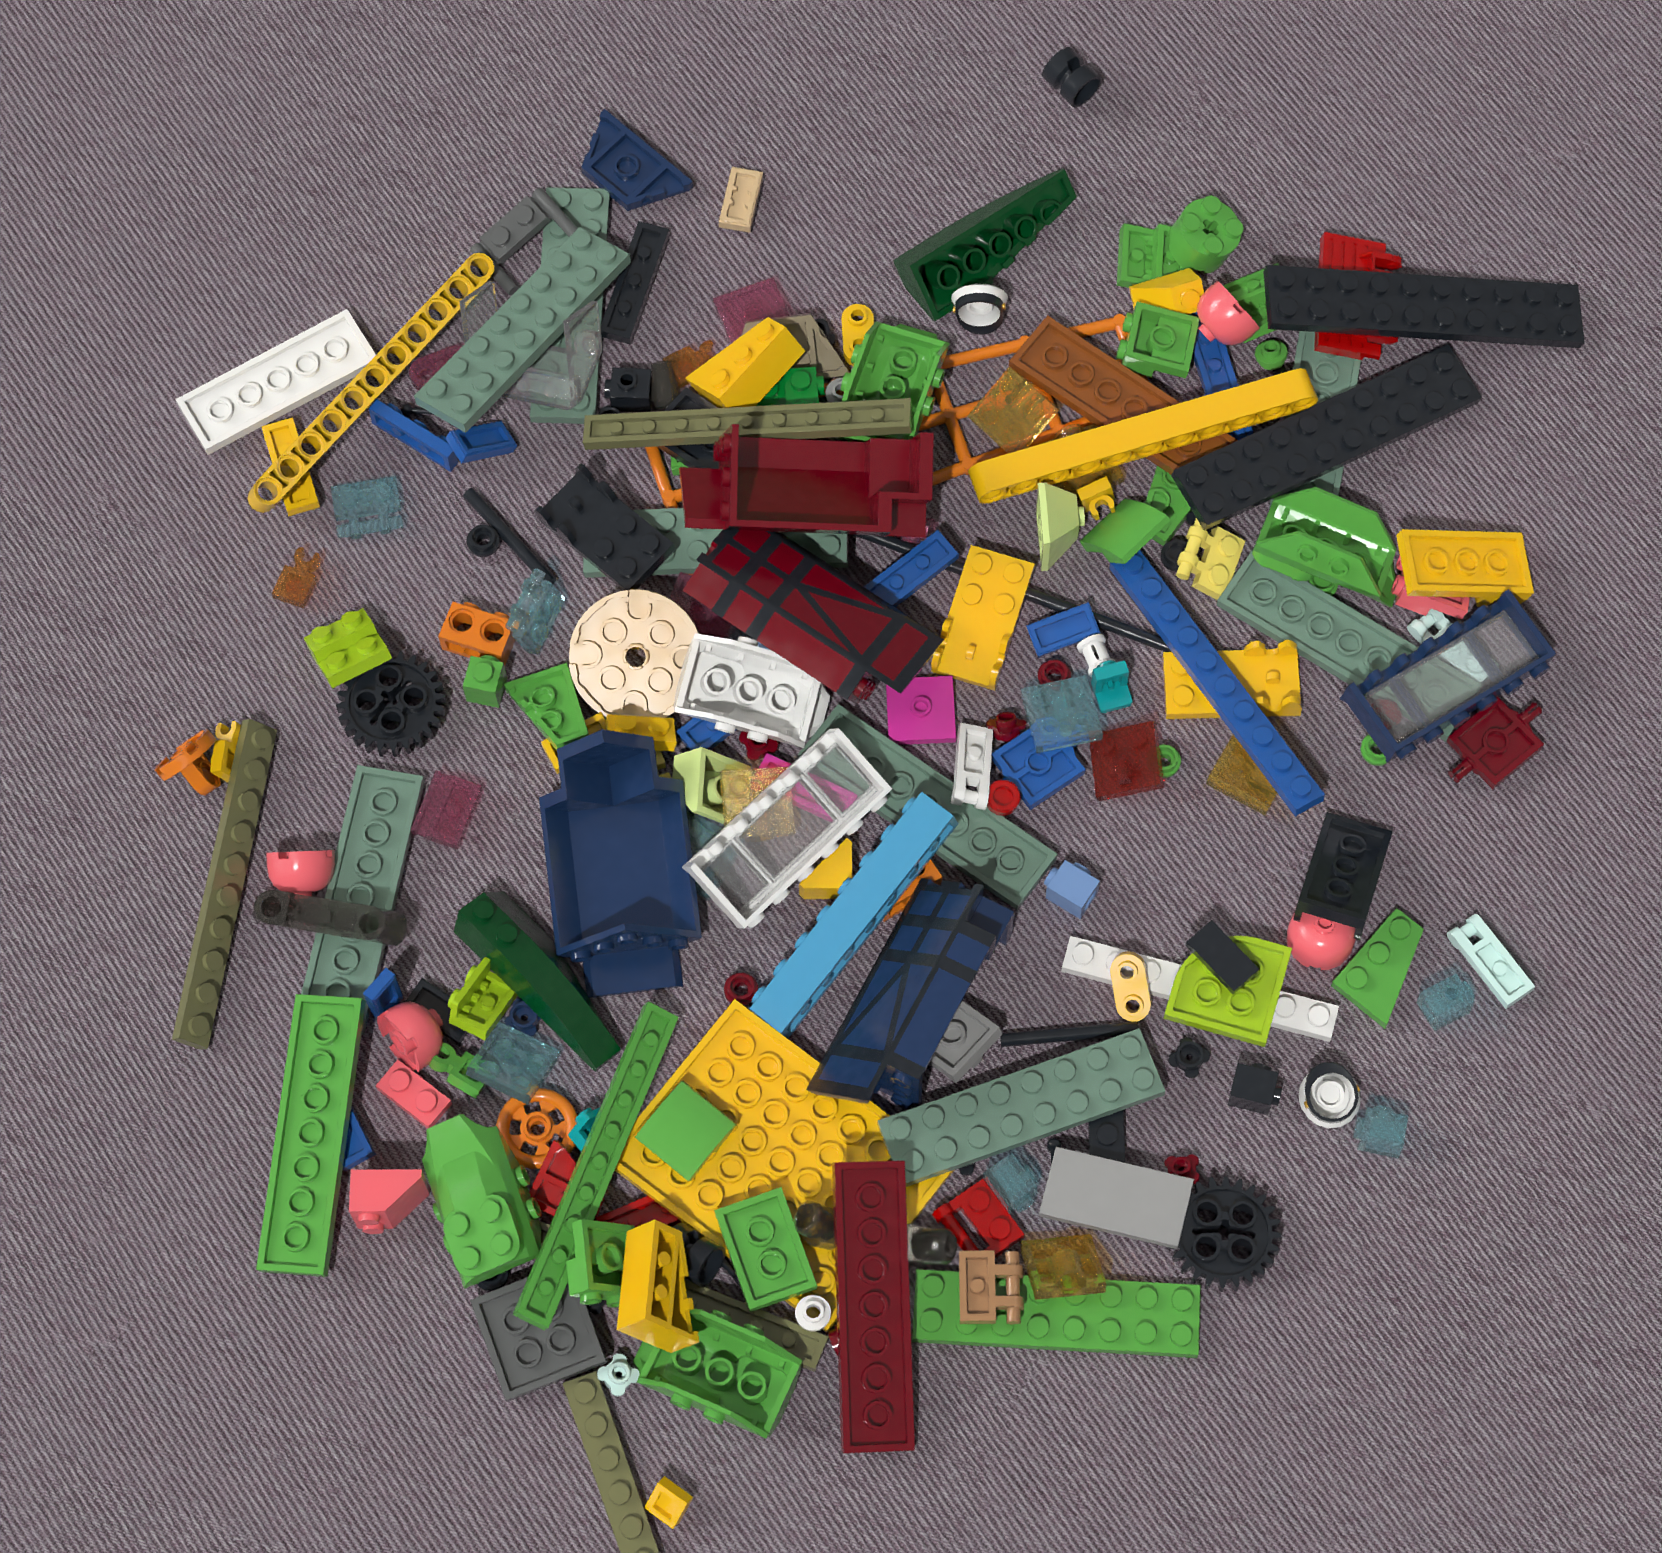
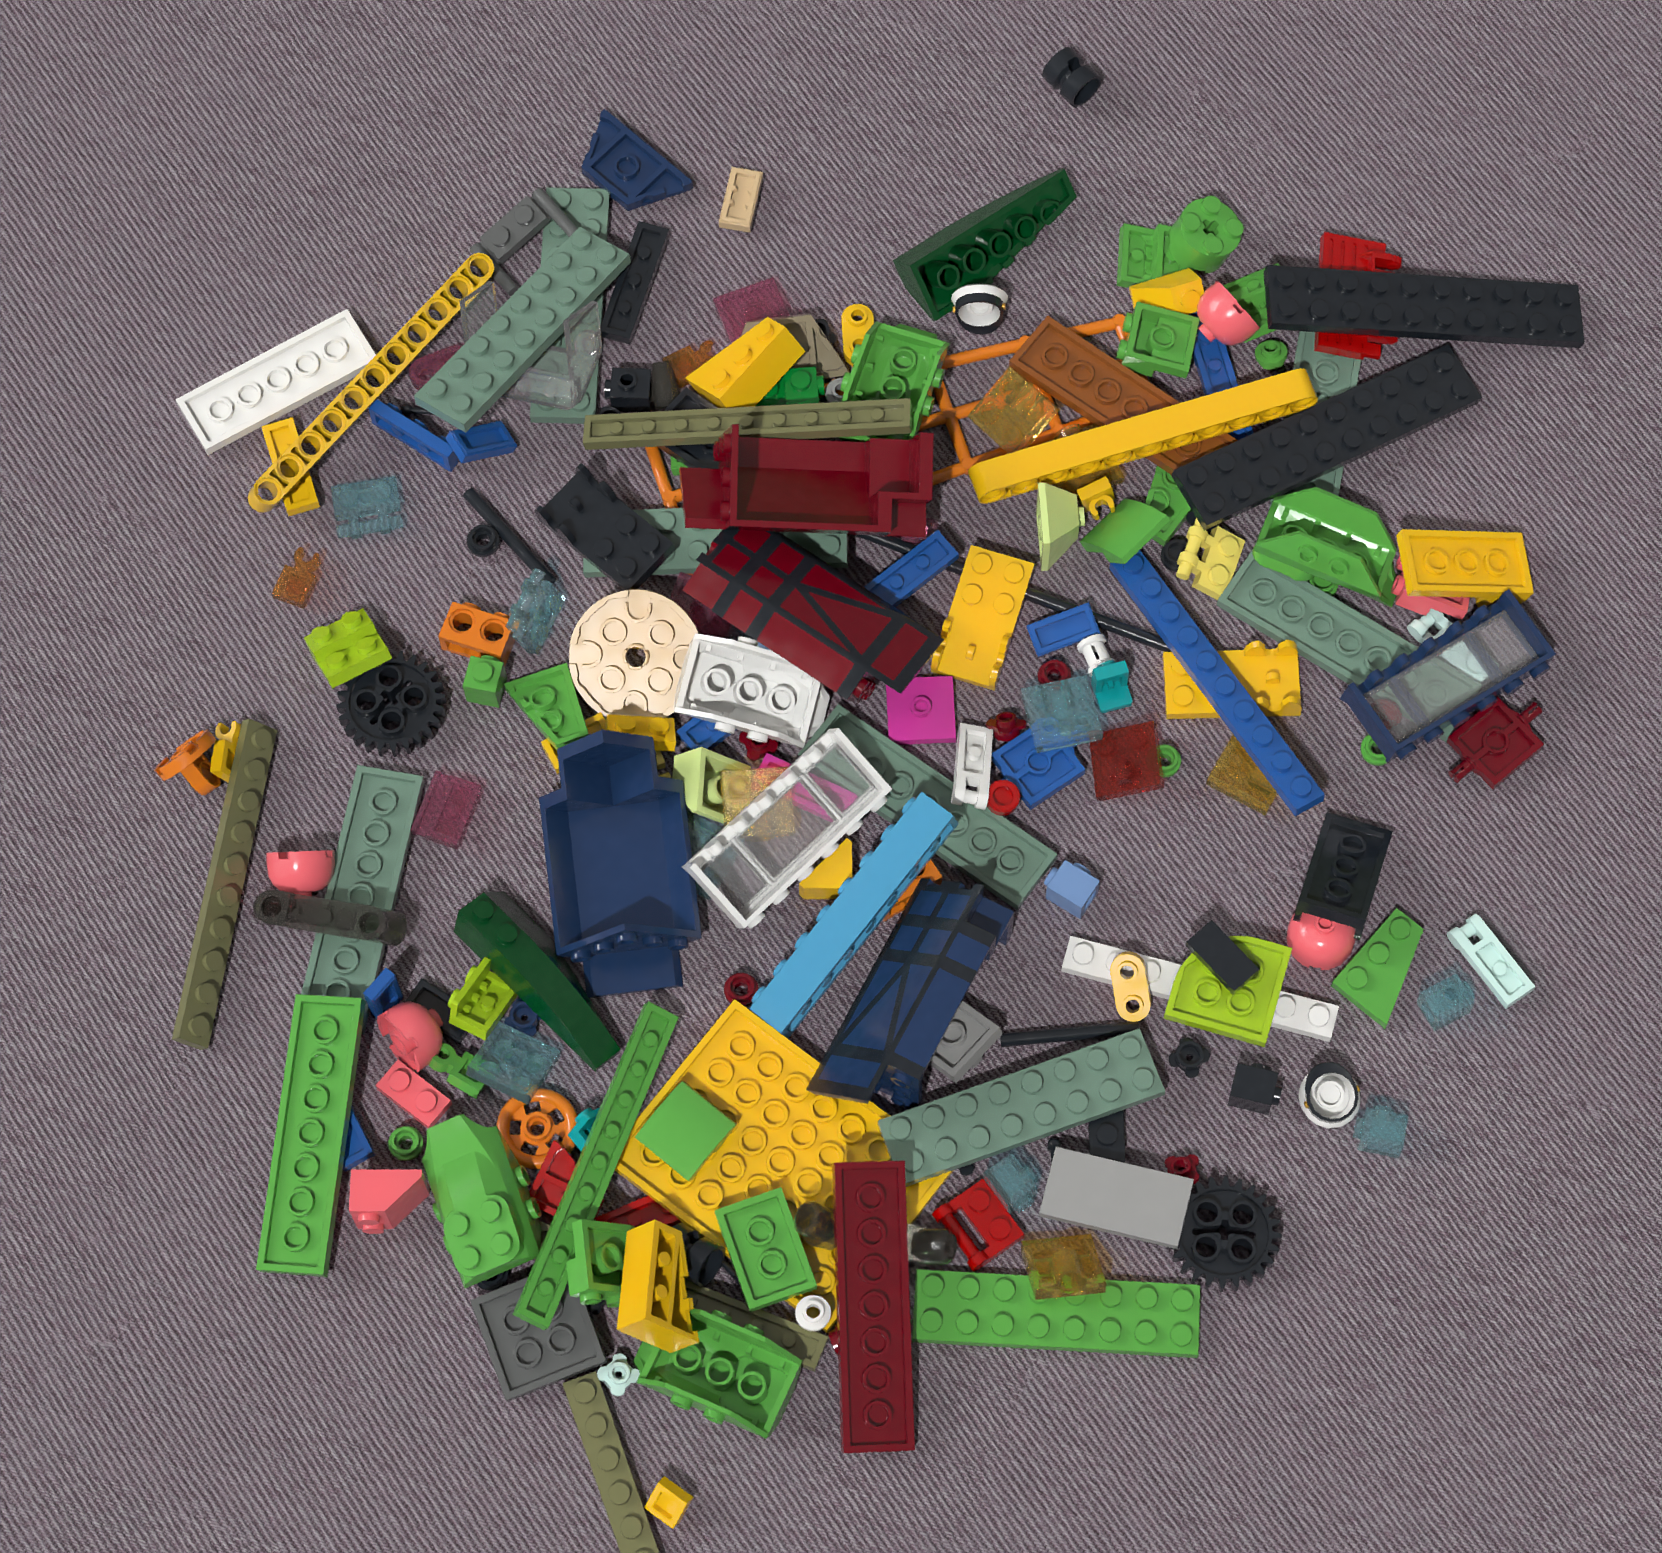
(403, 1133): none -> bright green plate
(977, 1287): medium nougat plate -> none

